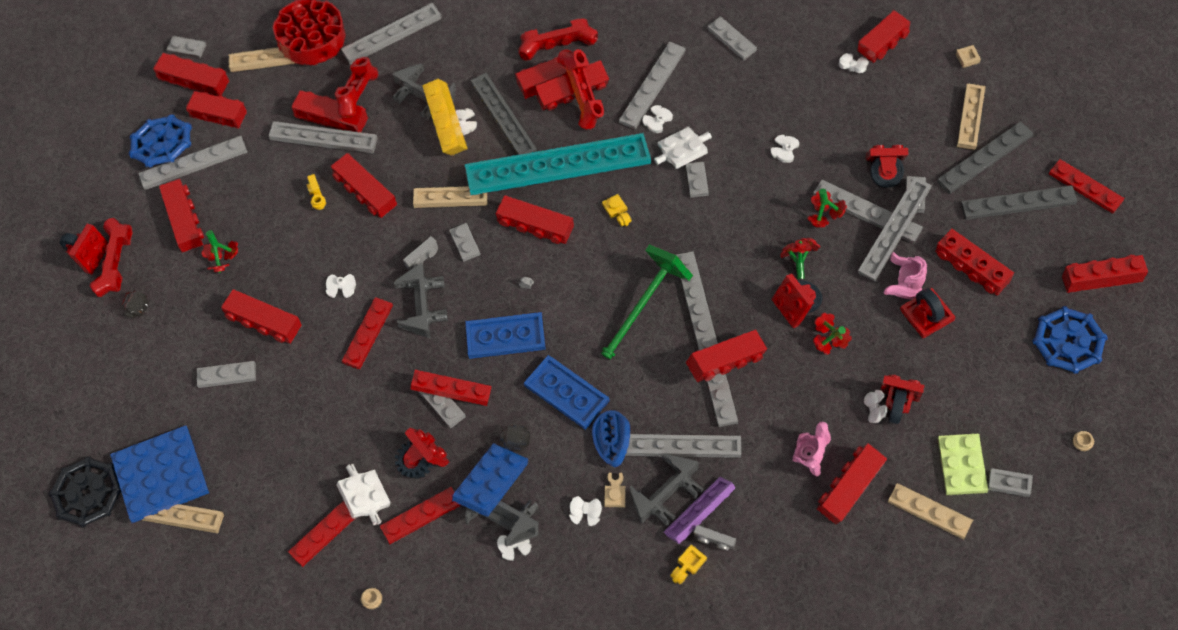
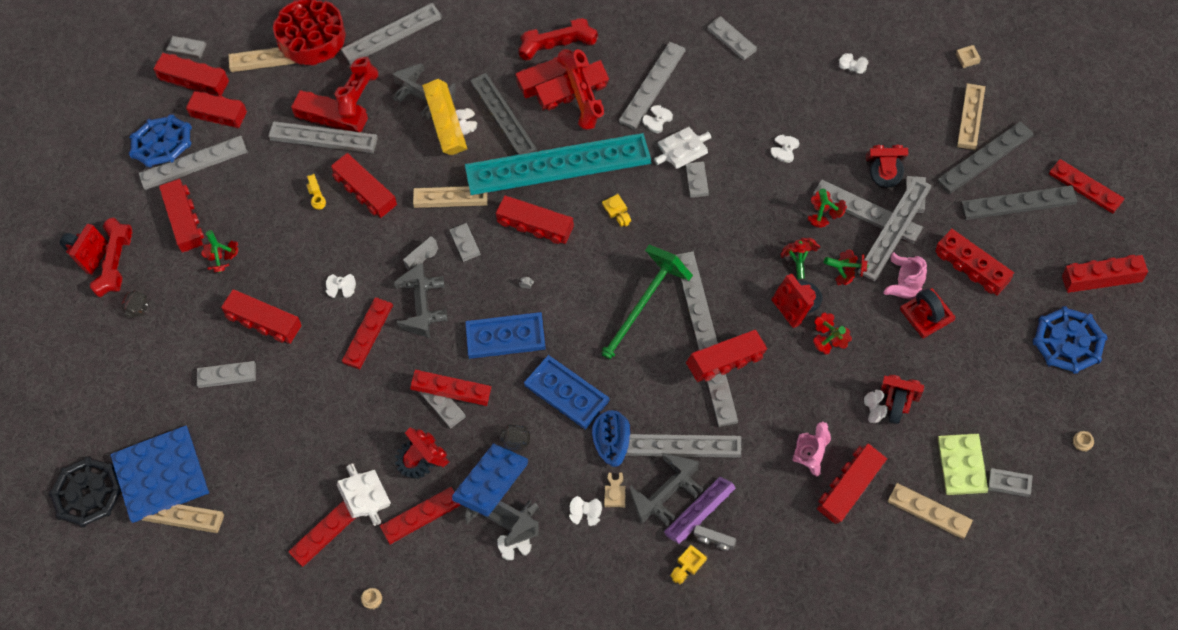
(848, 262): none -> red plant
(884, 37): red brick -> none

